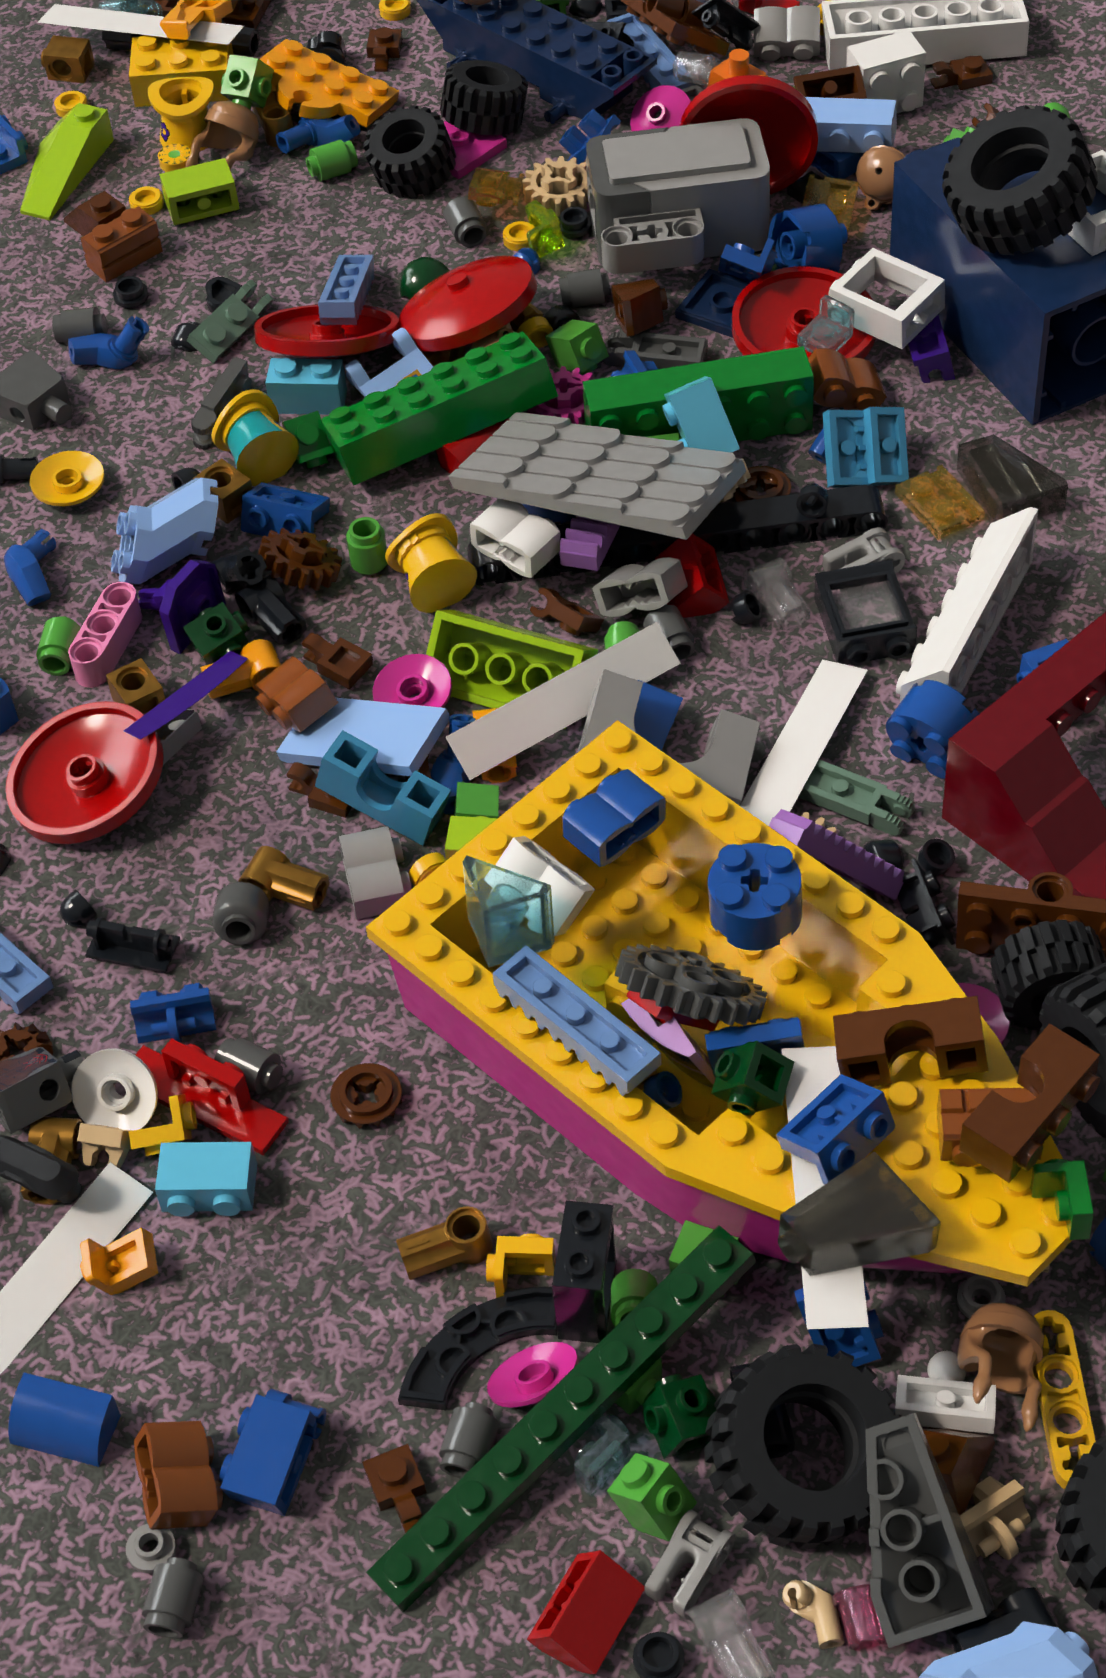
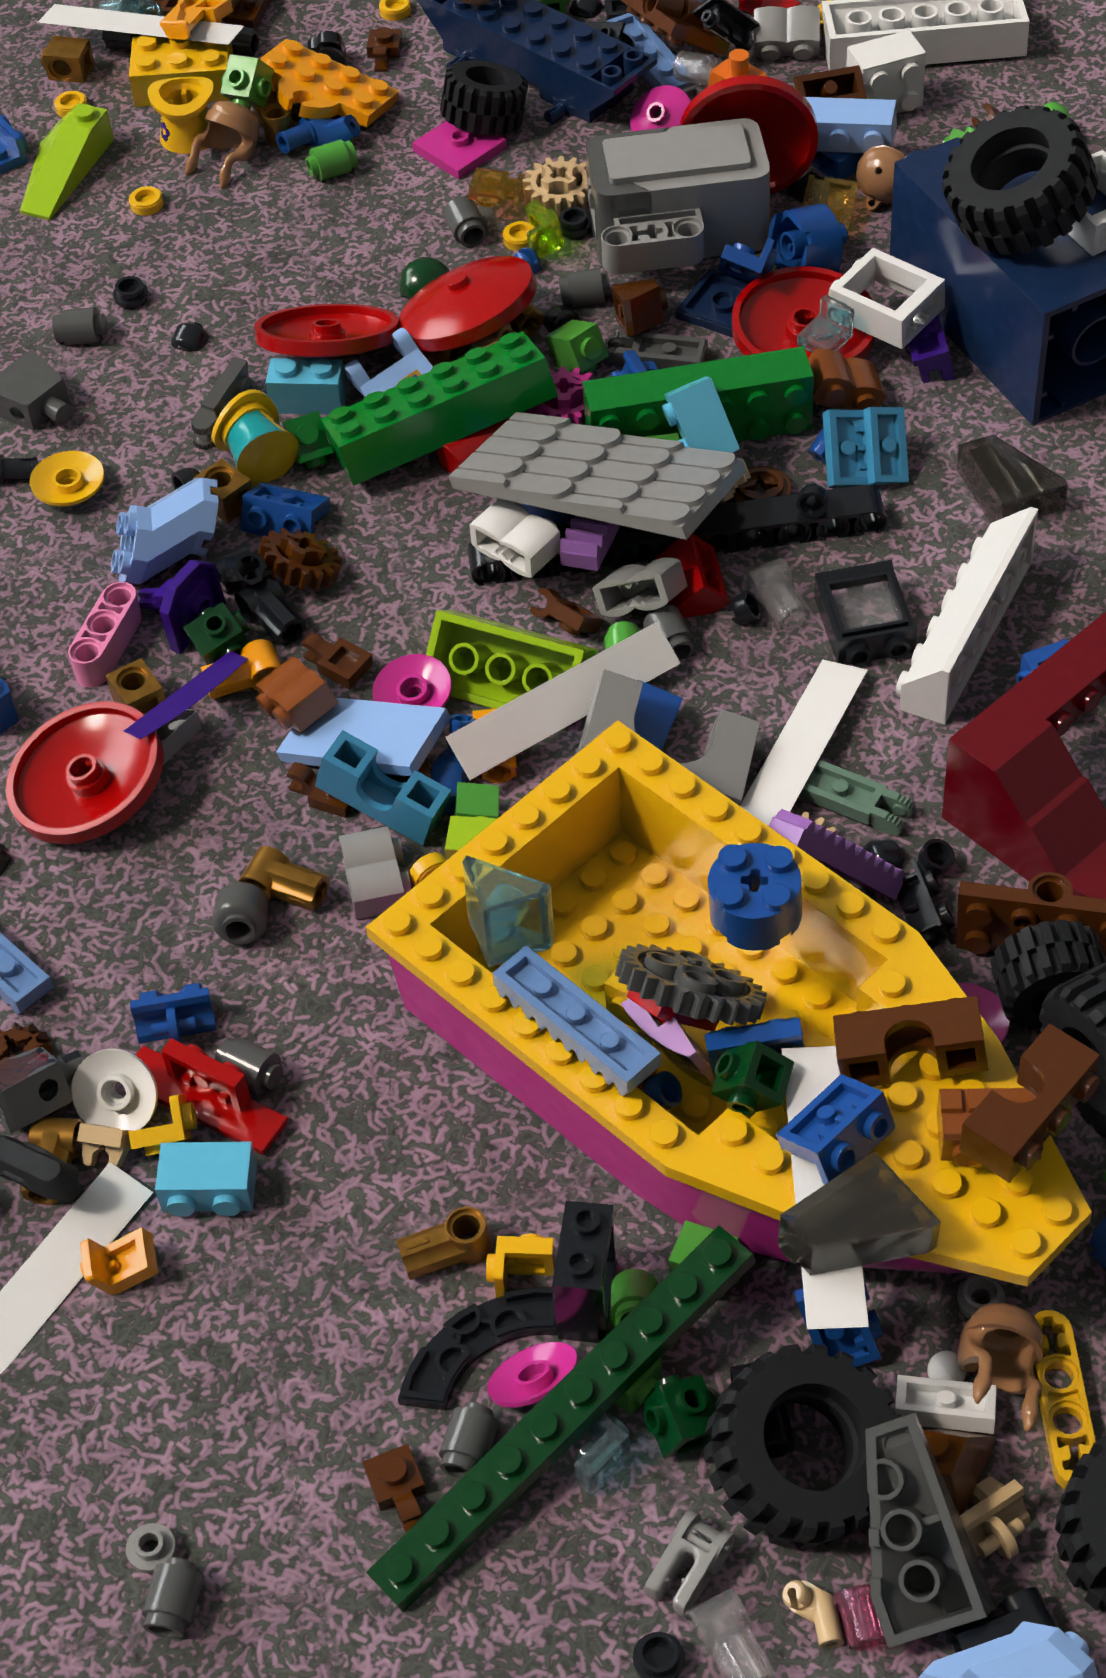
(24, 569): blue arm -> none
(55, 643): bright green brick -> none
(62, 1419): blue brick -> none
(76, 910): black hinge -> none
(95, 211): reddish brown slope -> none
(109, 349): blue arm -> none
(121, 244): dark orange brick -> none
(130, 945): black hinge -> none
(173, 157): yellow tile -> none
(177, 1474): dark orange brick -> none
(199, 191): lime brick -> none
(218, 290): black tile -> none
(228, 323): sand green hinge -> none
(270, 1451): blue hinge -> none
(346, 290): medium blue gear -> none
(366, 546): bright green brick -> none
(366, 1078): reddish brown gear -> none
(410, 151): black tyre -> none
(432, 563): yellow hat -> none
(536, 330): yellow tile -> none
(568, 888): white brick -> none
(586, 1612): red brick -> none
(593, 125): blue hips -> none
(613, 817): blue brick -> none
(651, 1496): bright green brick -> none
(864, 551): light grey piece -> none
(926, 722): blue brick -> none
(939, 502): clear yellow plate -> none
(964, 72): reddish brown plate -> none
(1070, 1187): green bracket -> none

